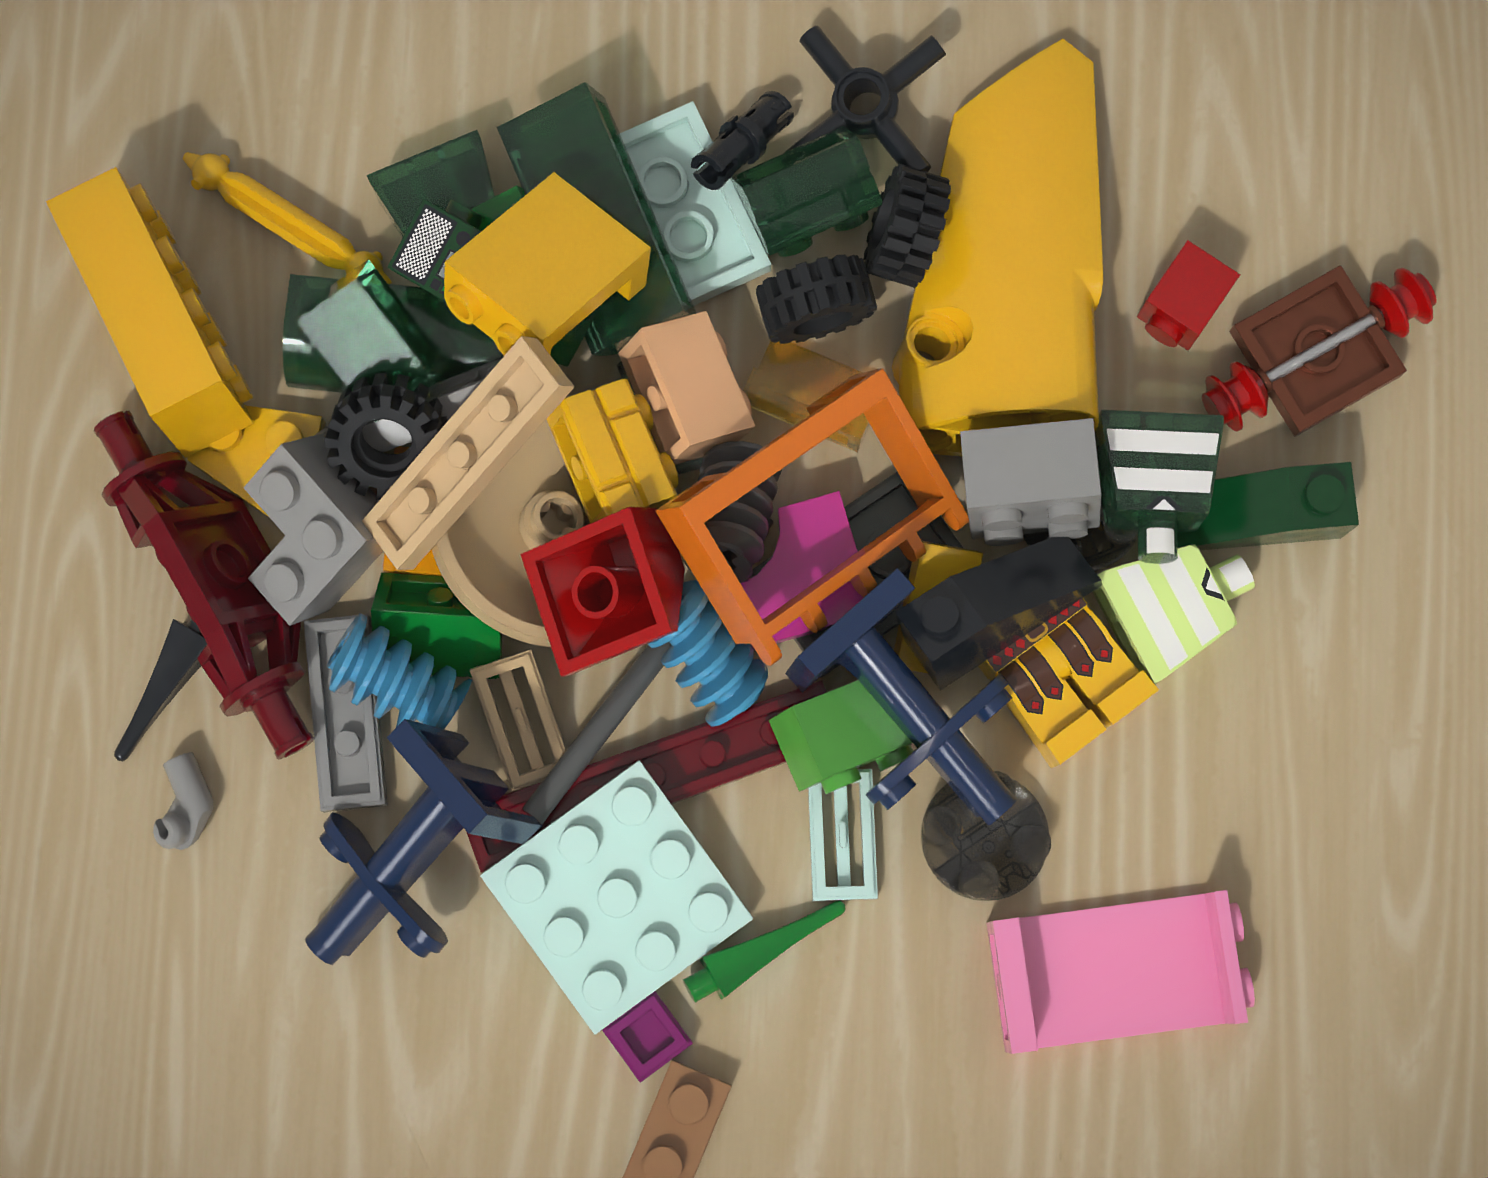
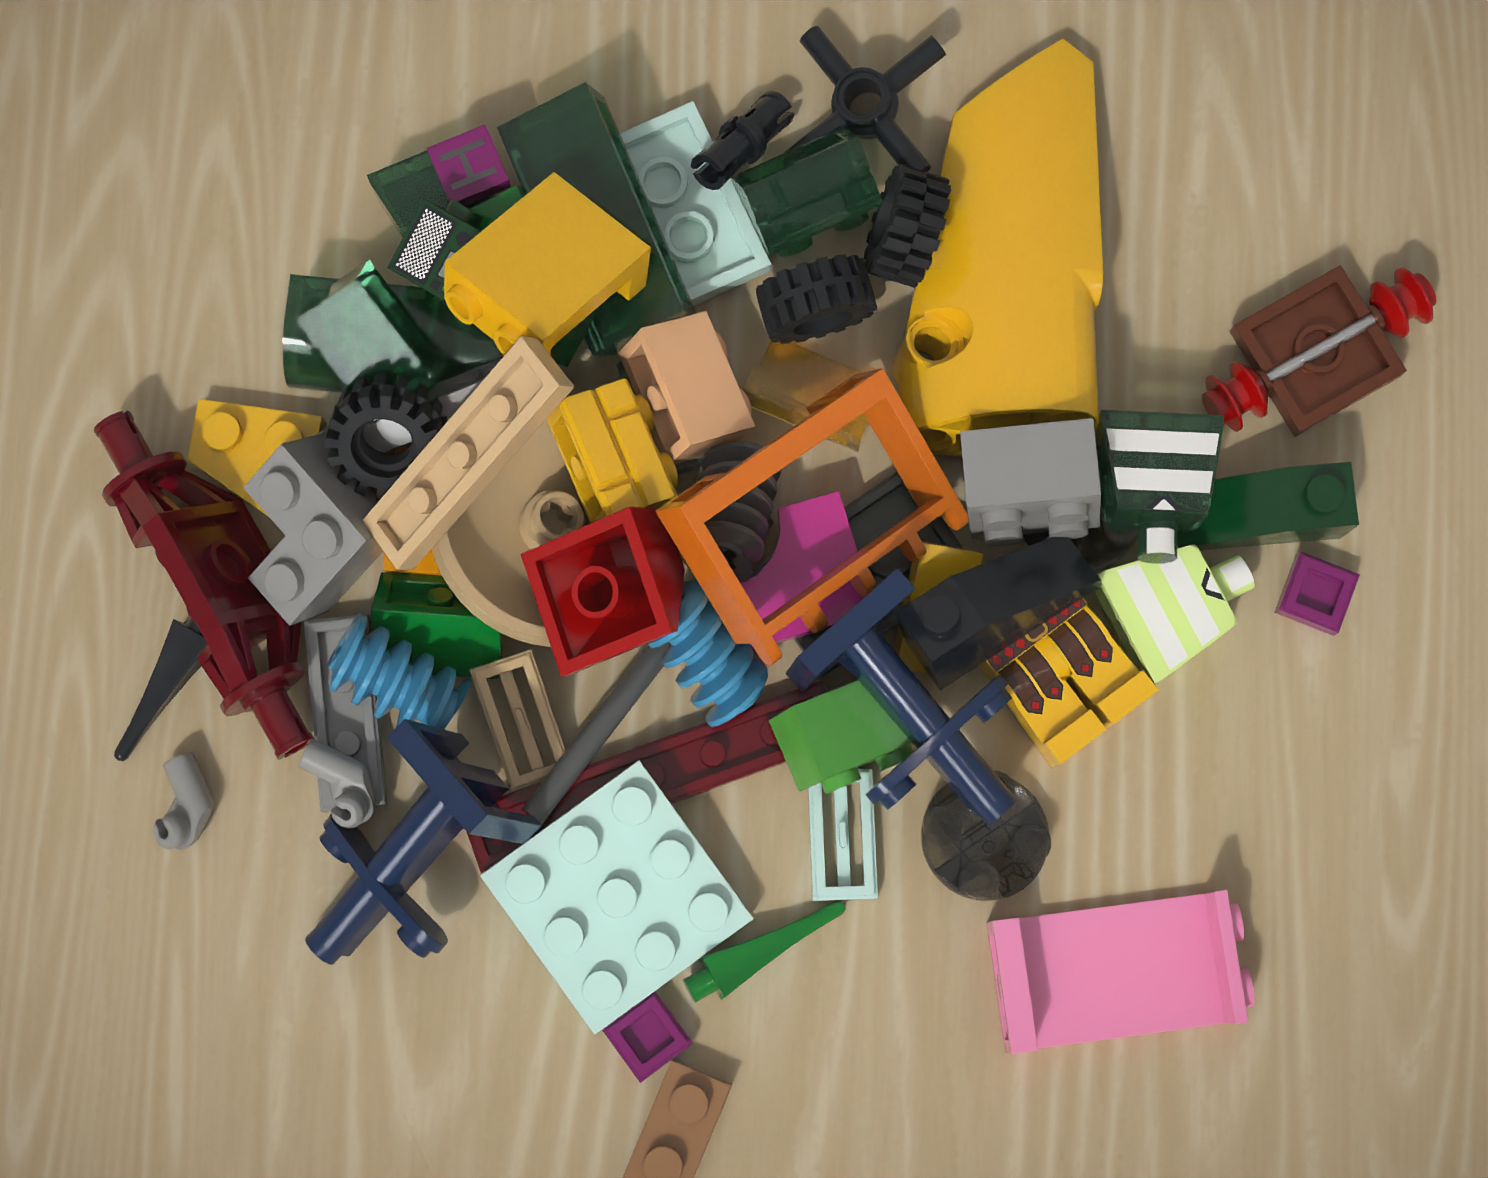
(153, 311): yellow brick -> none
(278, 214): yellow wheel -> none
(348, 782): none -> light grey arm
(469, 166): none -> magenta tile
(1187, 297): red brick -> none
(1317, 593): none -> magenta tile

